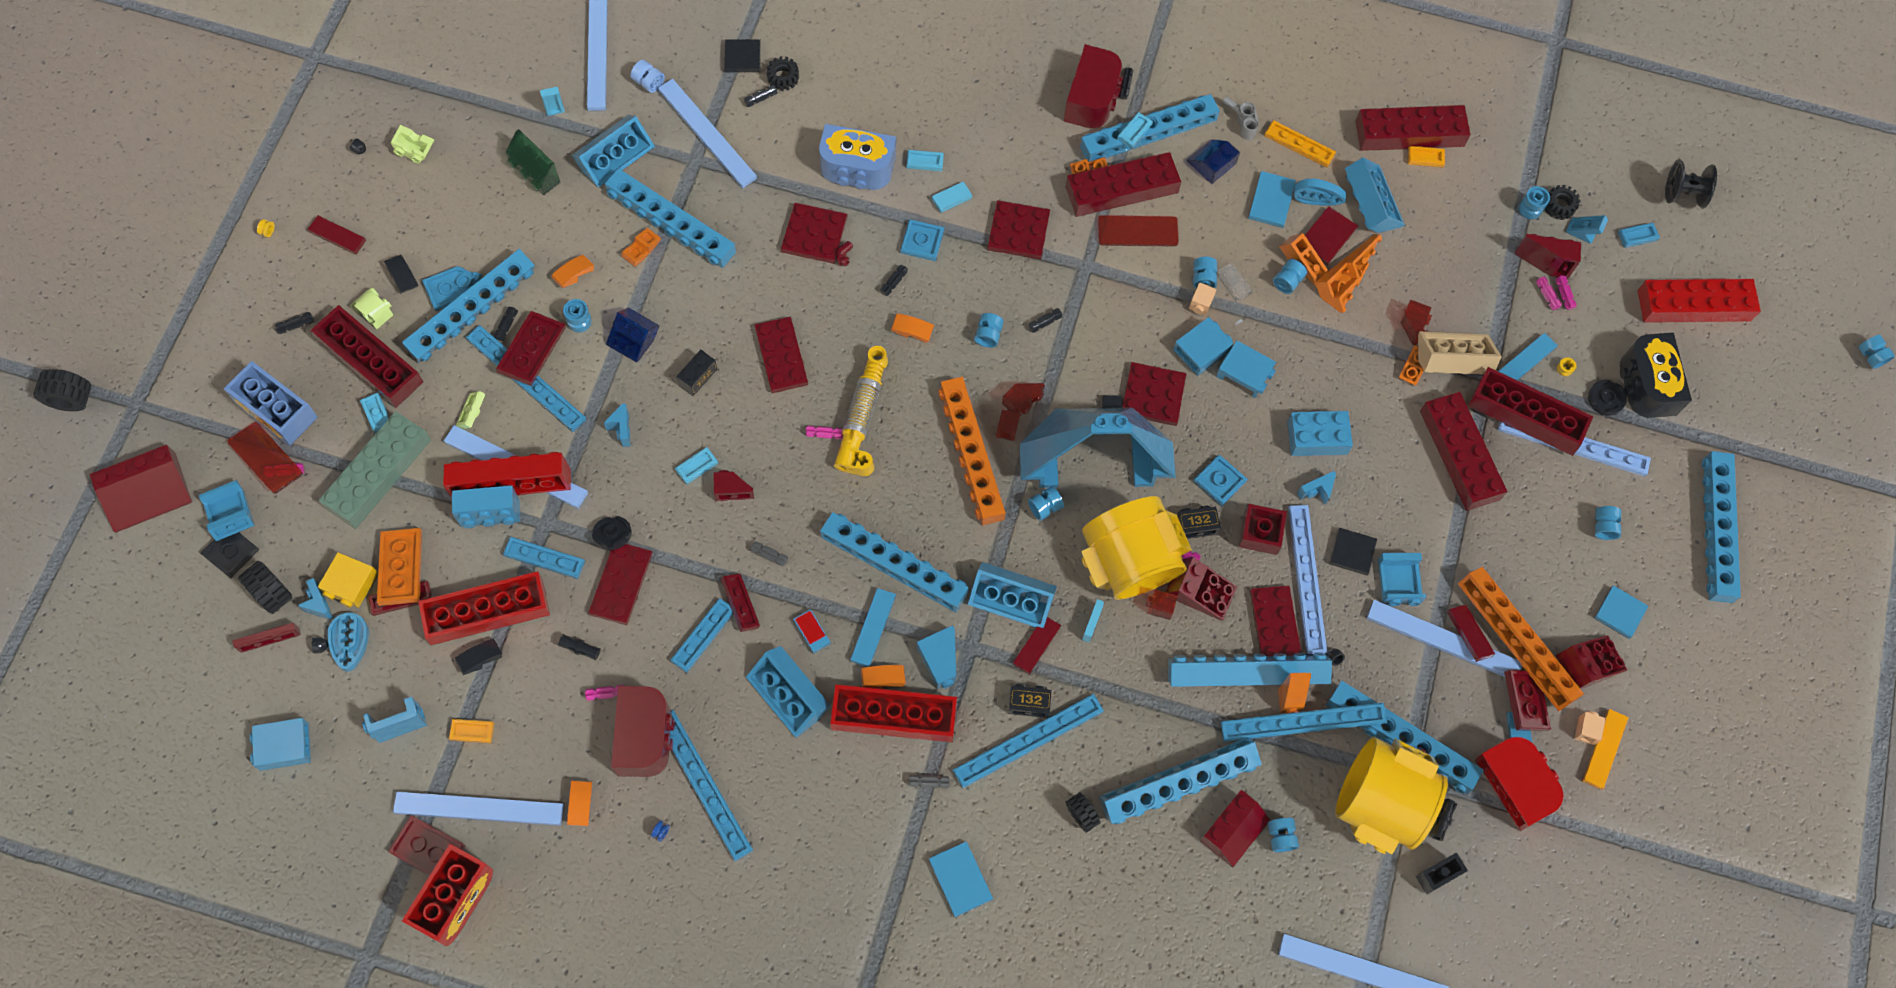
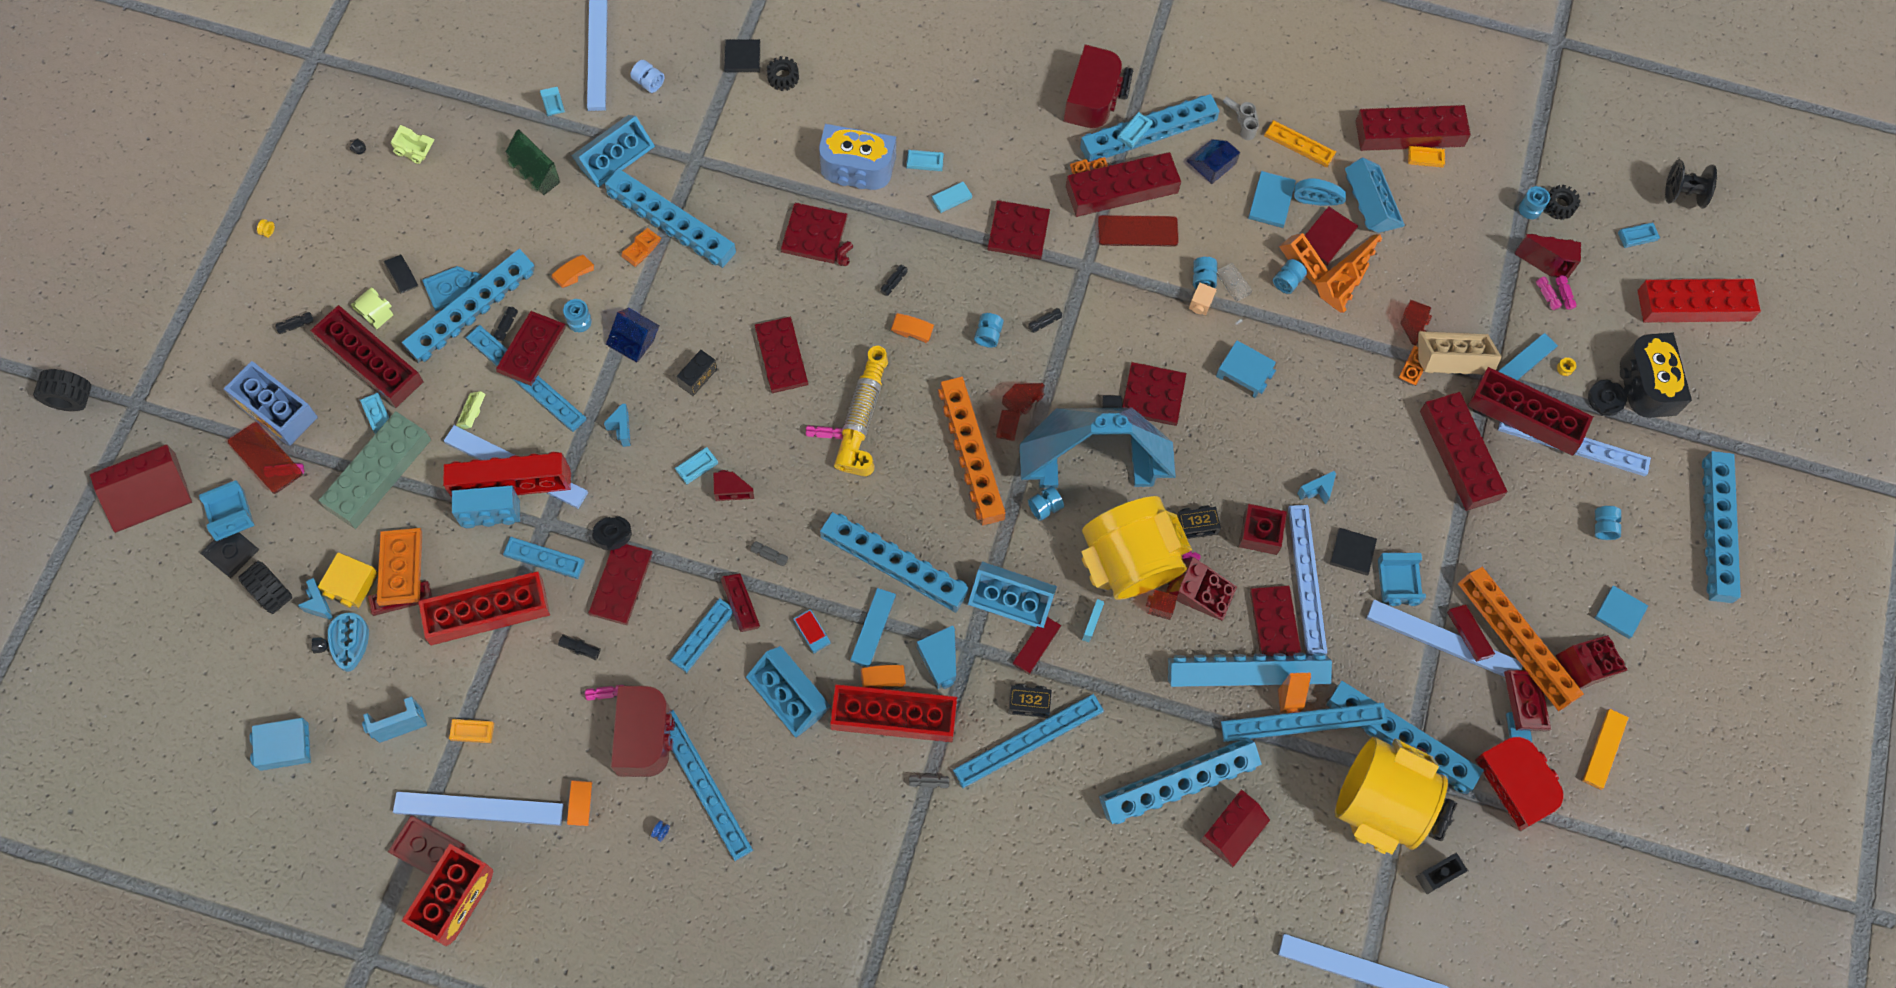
(266, 637): dark red tile -> none
(336, 235): dark red tile -> none
(475, 657): black slope -> none
(707, 133): light blue tile -> none
(760, 95): black axle -> none
(922, 240): dark azure tile -> none
(960, 879): dark azure tile -> none
(1083, 812): black tyre -> none
(1203, 346): dark azure brick -> none
(1220, 480): dark azure tile -> none
(1283, 842): dark azure wheel -> none
(1319, 433): dark azure brick -> none
(1336, 656): black hinge -> none
(1587, 227): dark azure slope -> none
(1590, 728): light nougat brick -> none
(1876, 351): dark azure wheel -> none

